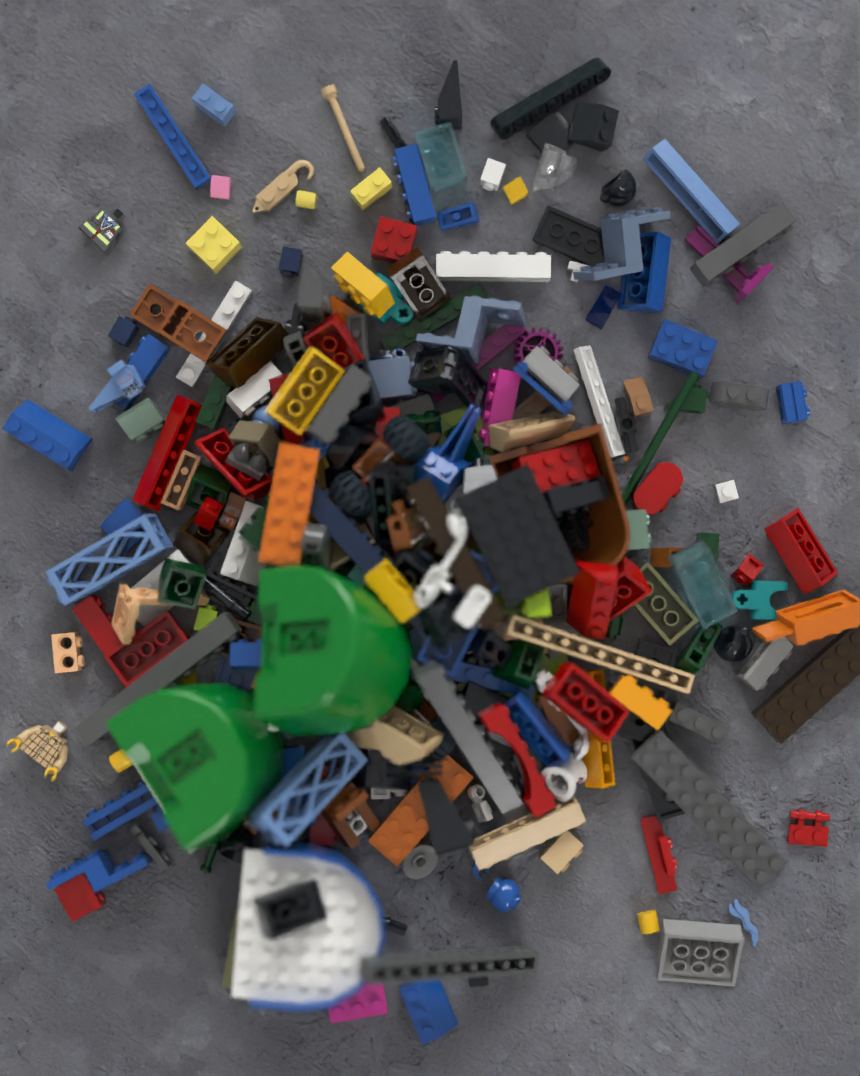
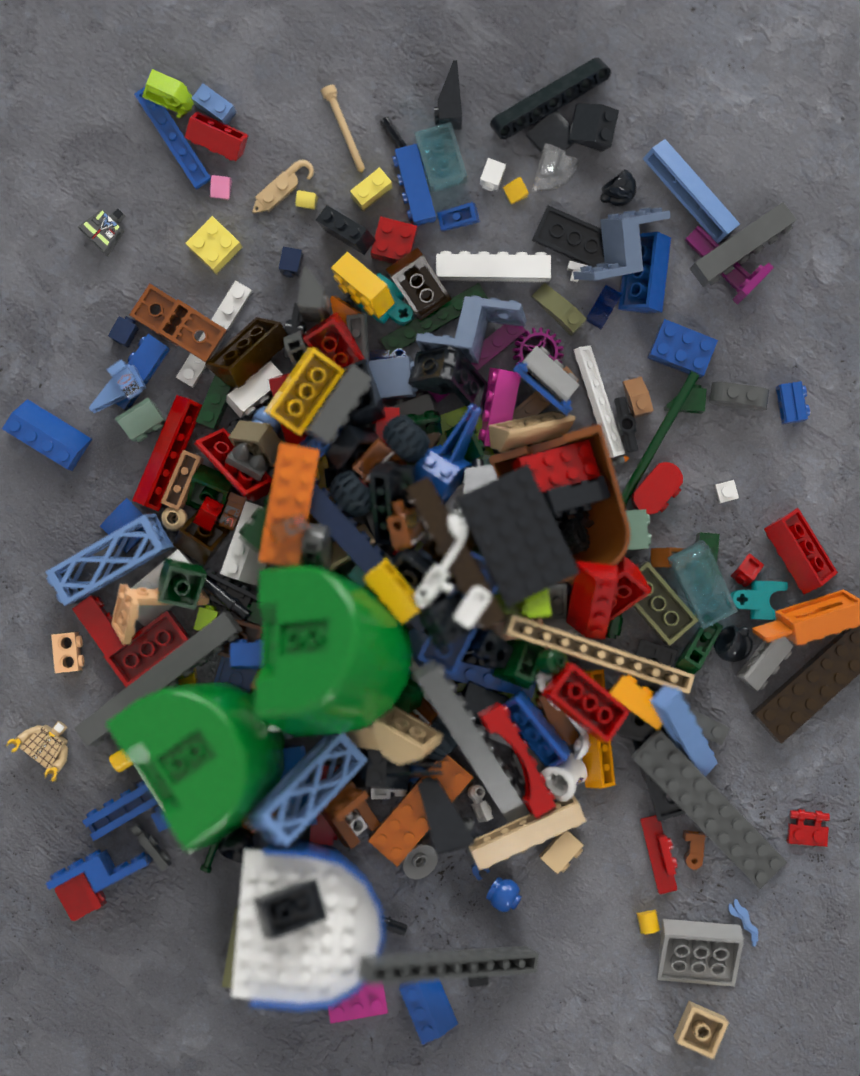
(168, 93): none -> lime piece
(168, 518): none -> tan head
(216, 136): none -> red brick
(289, 527): none -> dark orange leg
(345, 230): none -> black brick
(550, 662): none -> dark green head
(559, 309): none -> olive slope
(683, 728): none -> medium blue brick
(695, 848): none -> dark orange leg
(701, 1029): none -> tan brick

